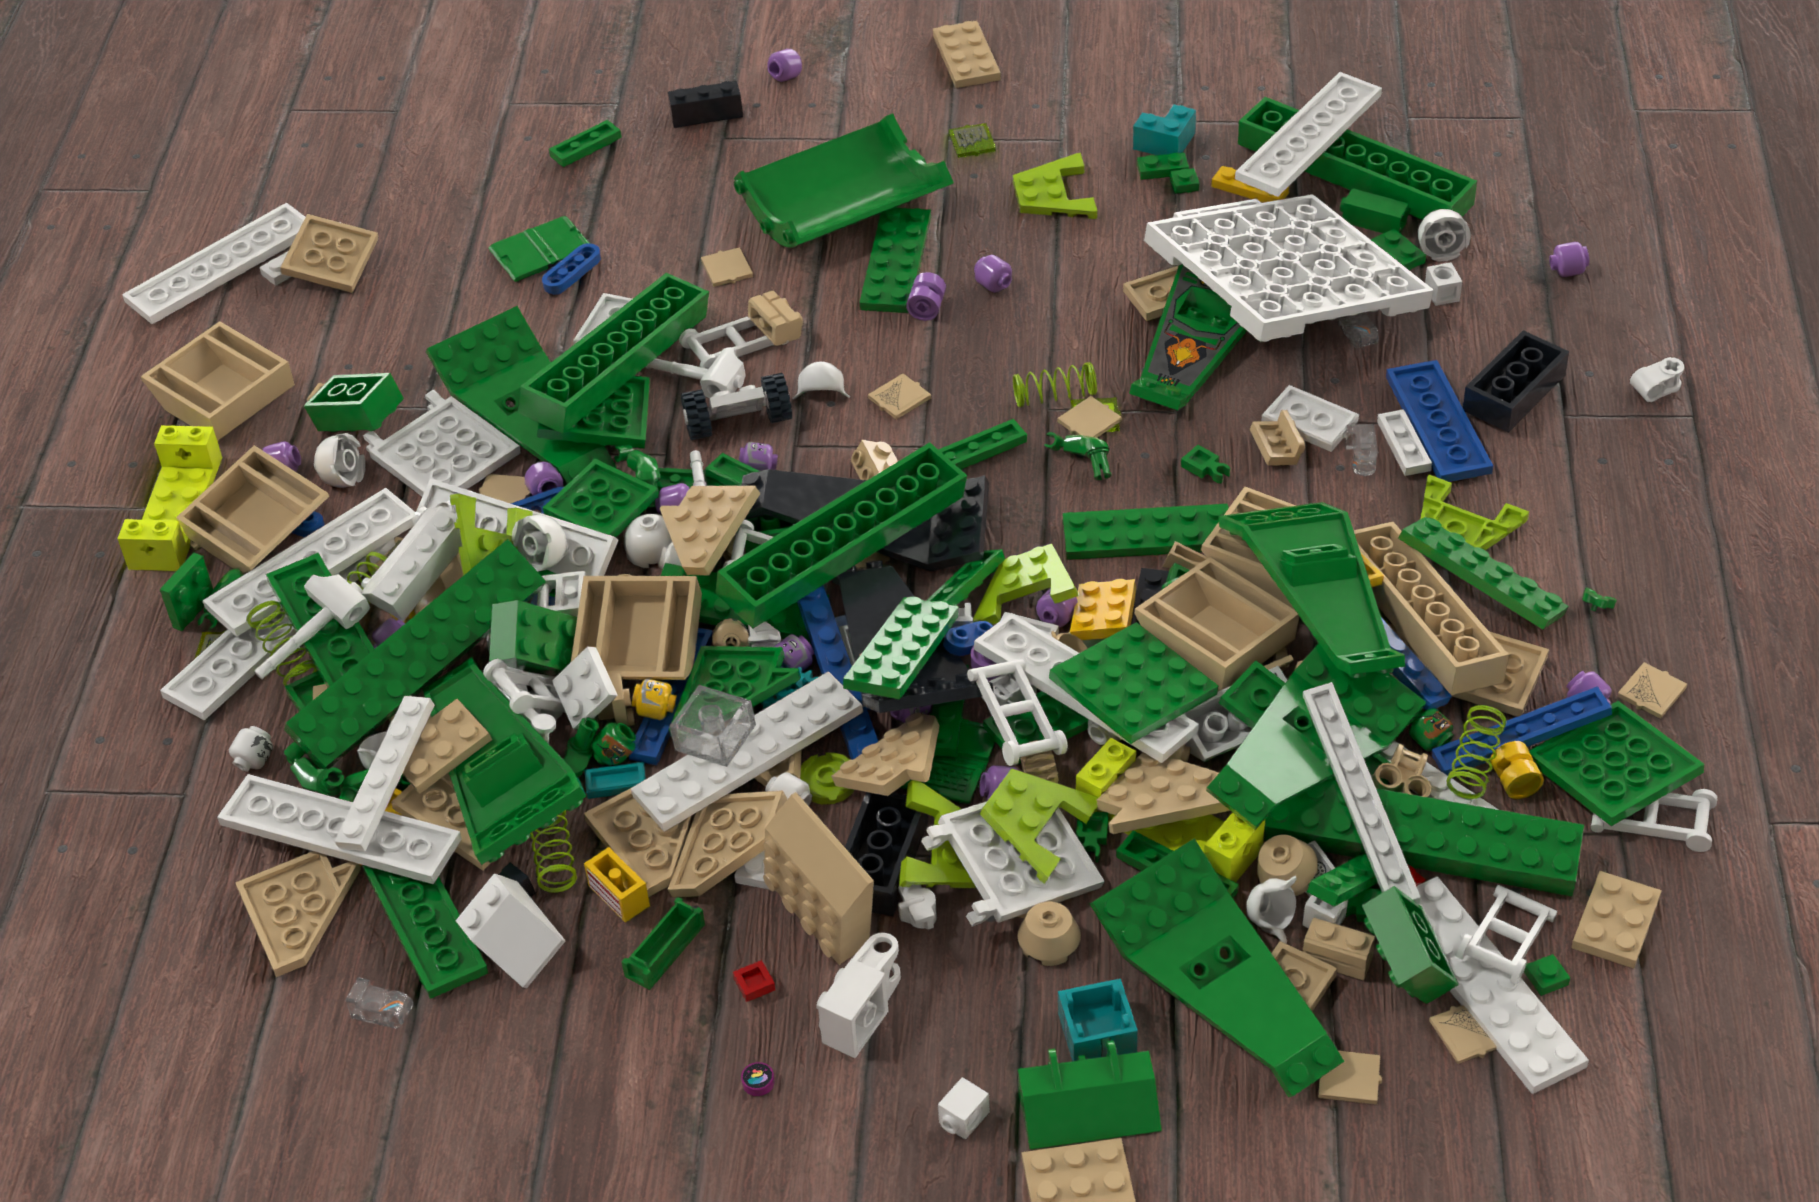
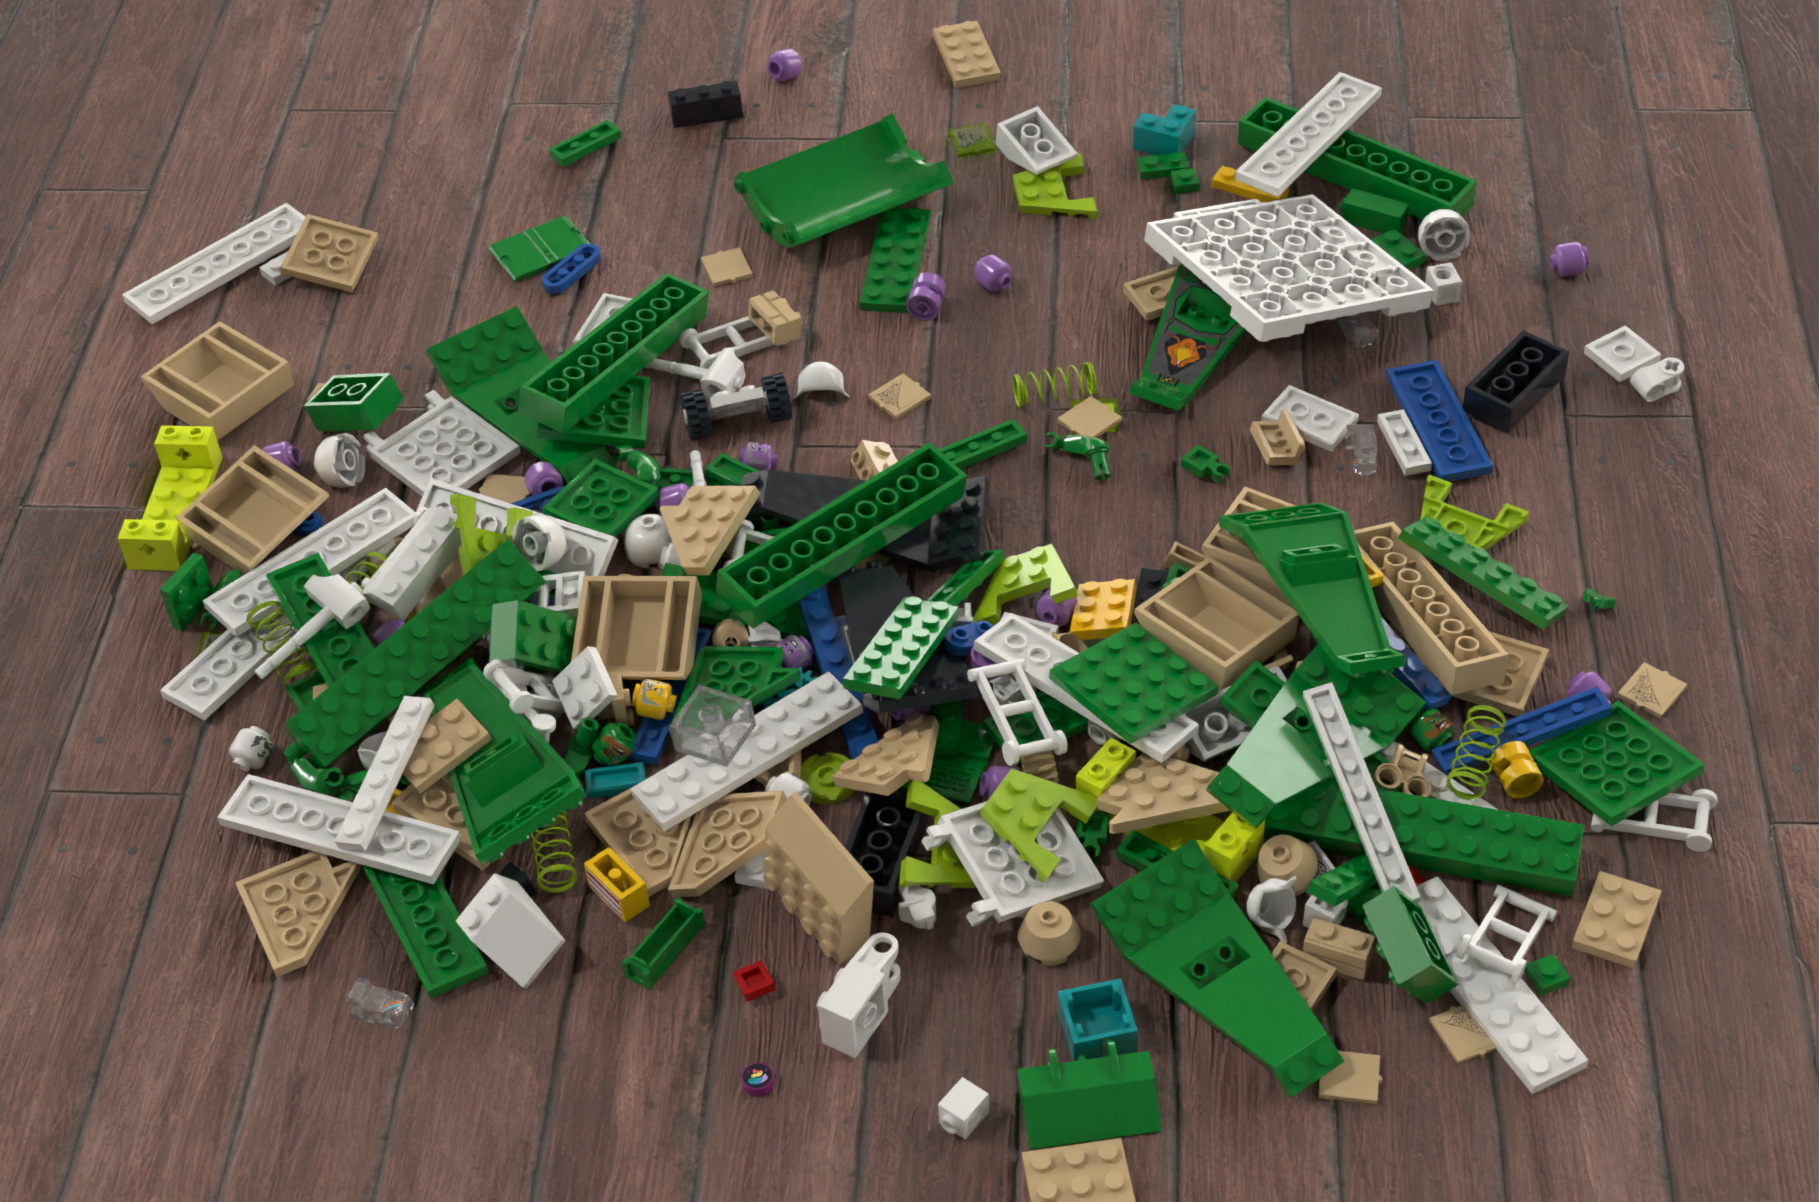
(1033, 141): none -> white slope
(1138, 530): green plate -> none
(1622, 353): none -> white plate

